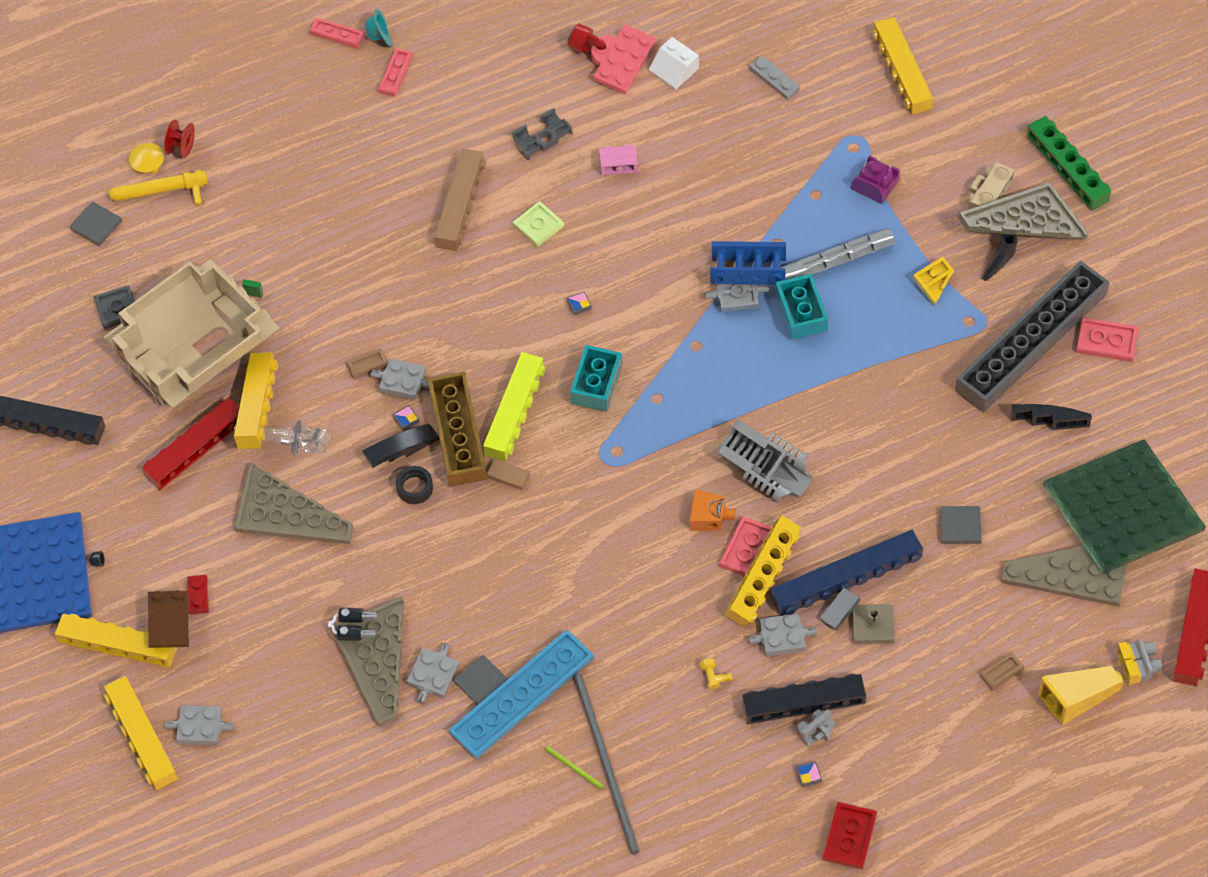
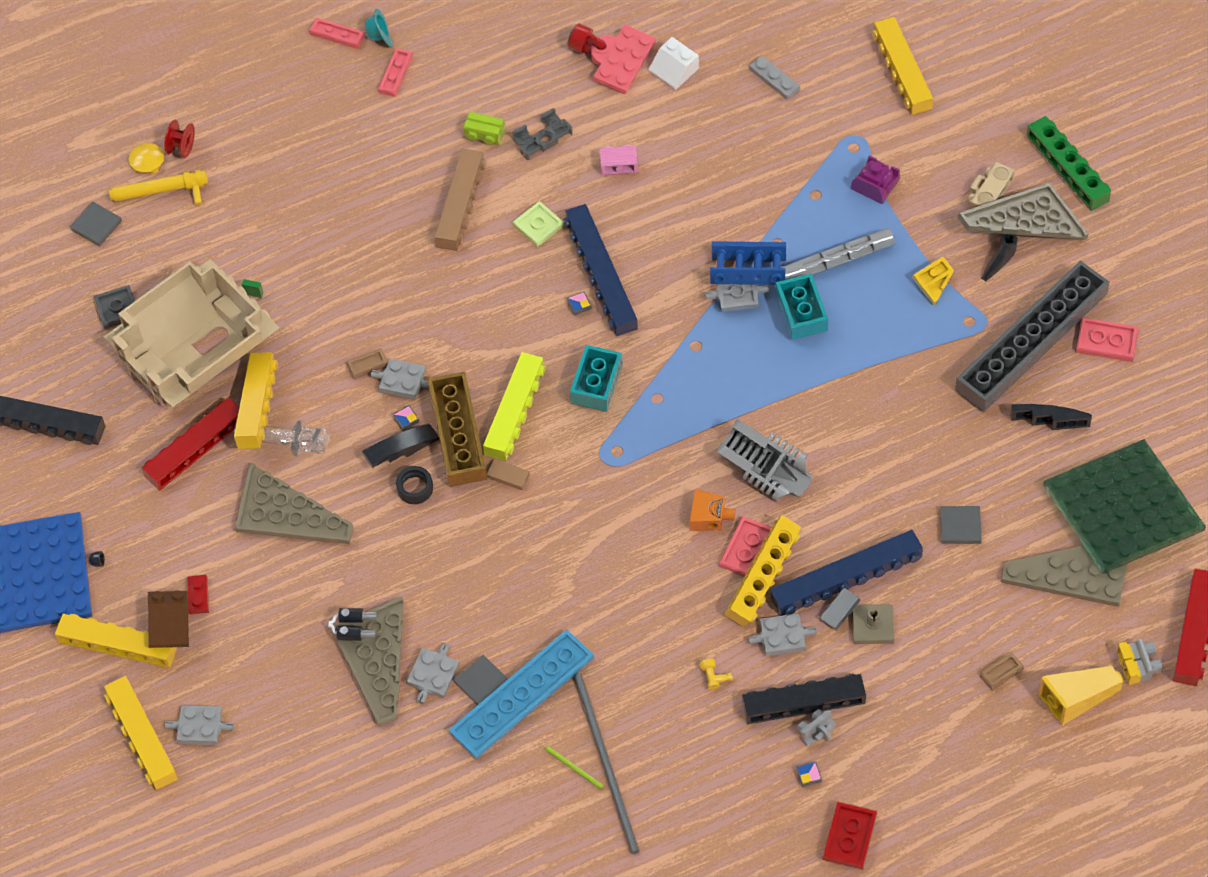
(484, 128): none -> lime brick
(601, 270): none -> dark blue brick

